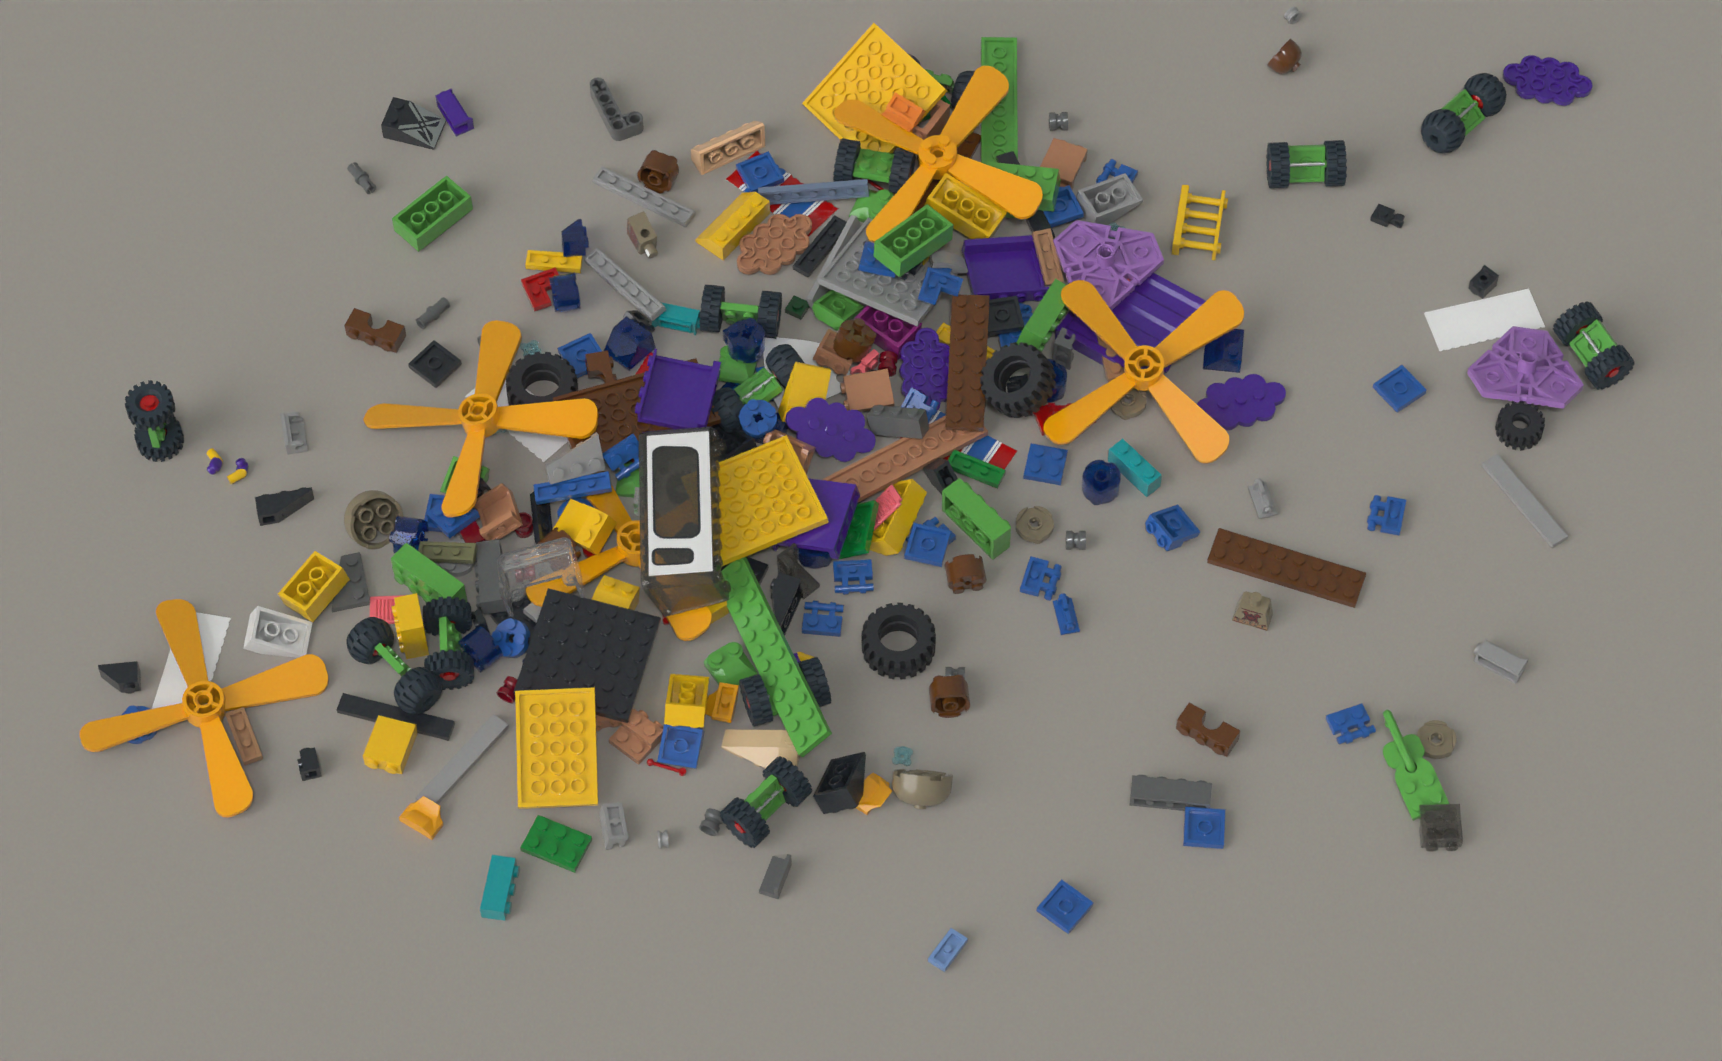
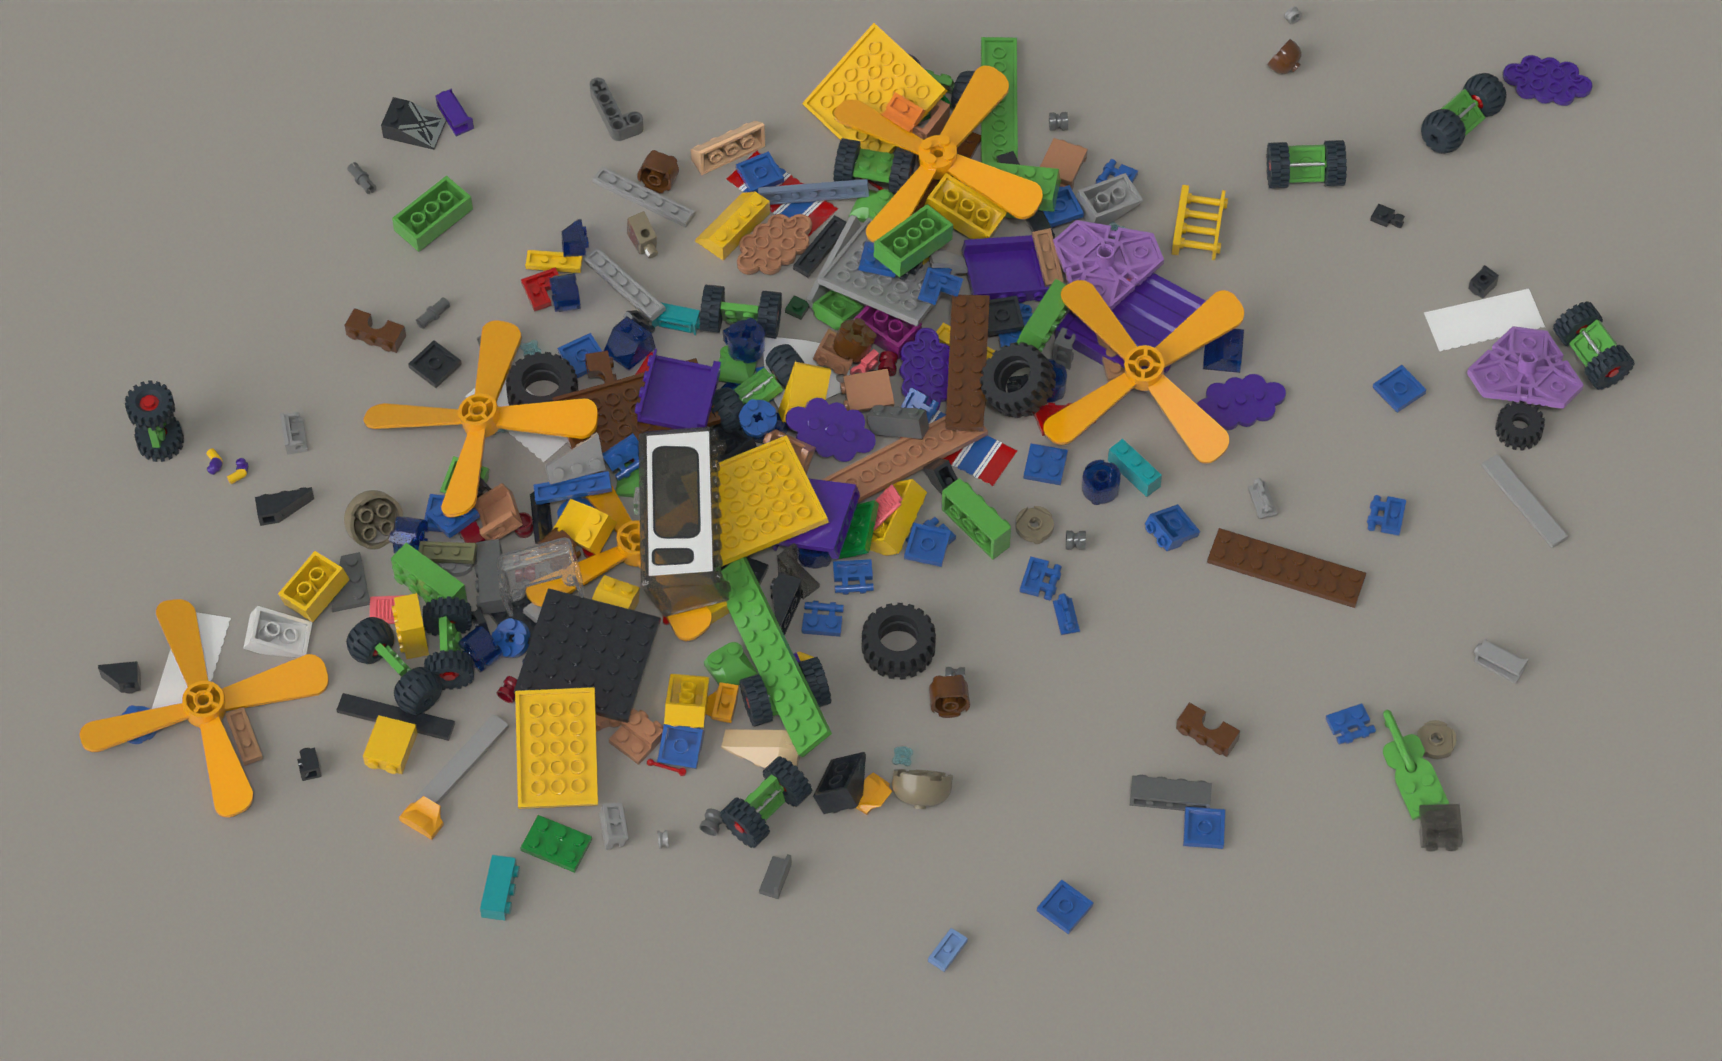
(965, 573): reddish brown brick -> none
(976, 469): green plate -> none
(1132, 409): dark tan plate -> none
(1254, 610): dark tan torso -> none

